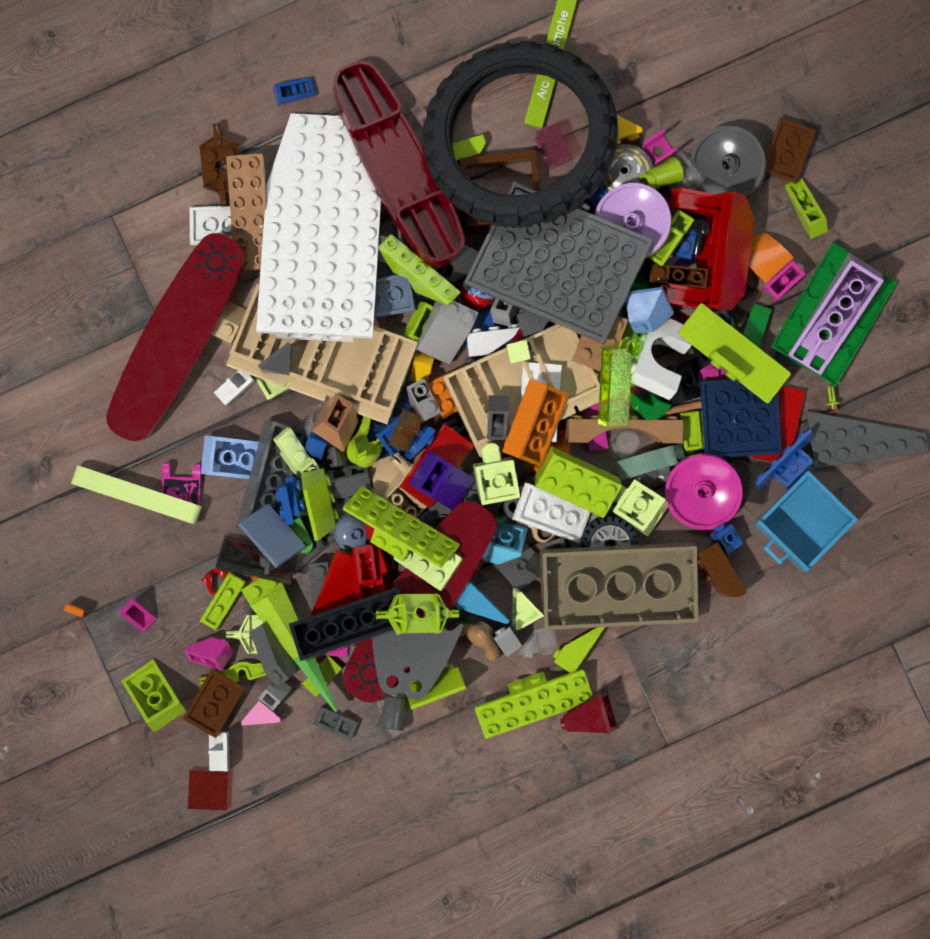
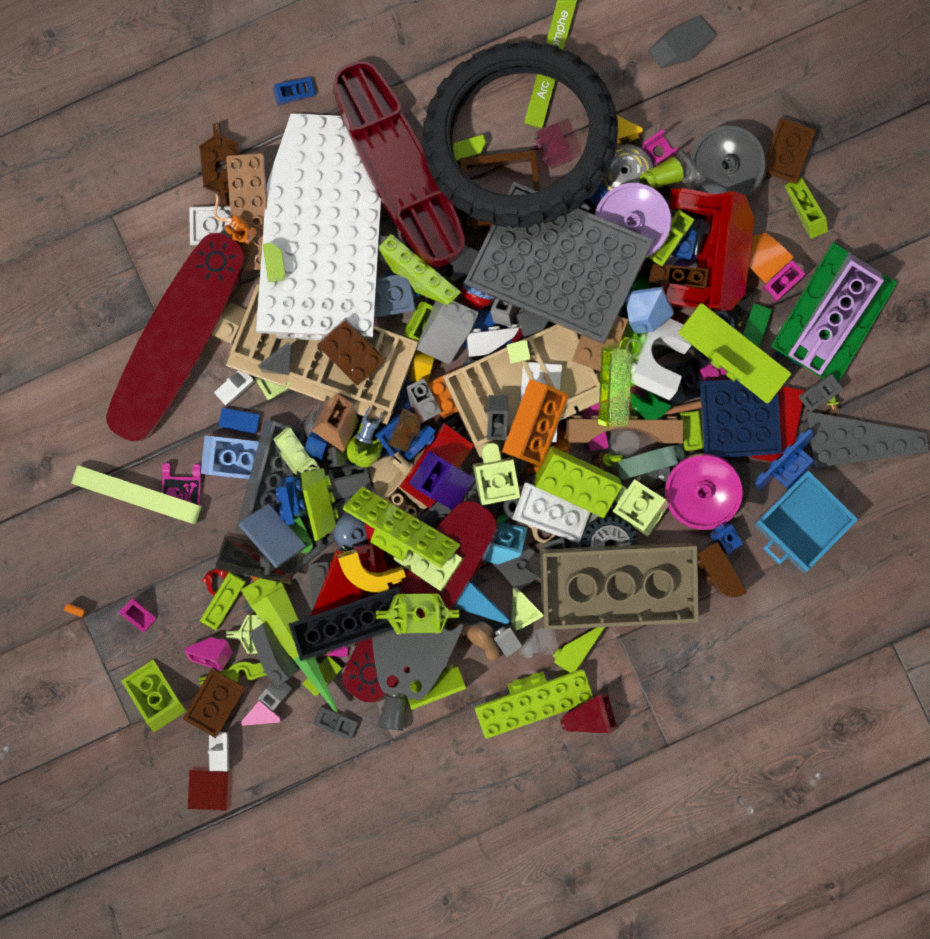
(237, 227): none -> orange animal
(239, 420): none -> blue tile
(274, 262): none -> lime piece
(351, 351): none -> reddish brown plate
(365, 579): none -> yellow arch
(368, 428): none -> sand blue piece
(606, 460): none -> piece
(681, 42): none -> dark grey piece
(820, 392): none -> dark grey slope

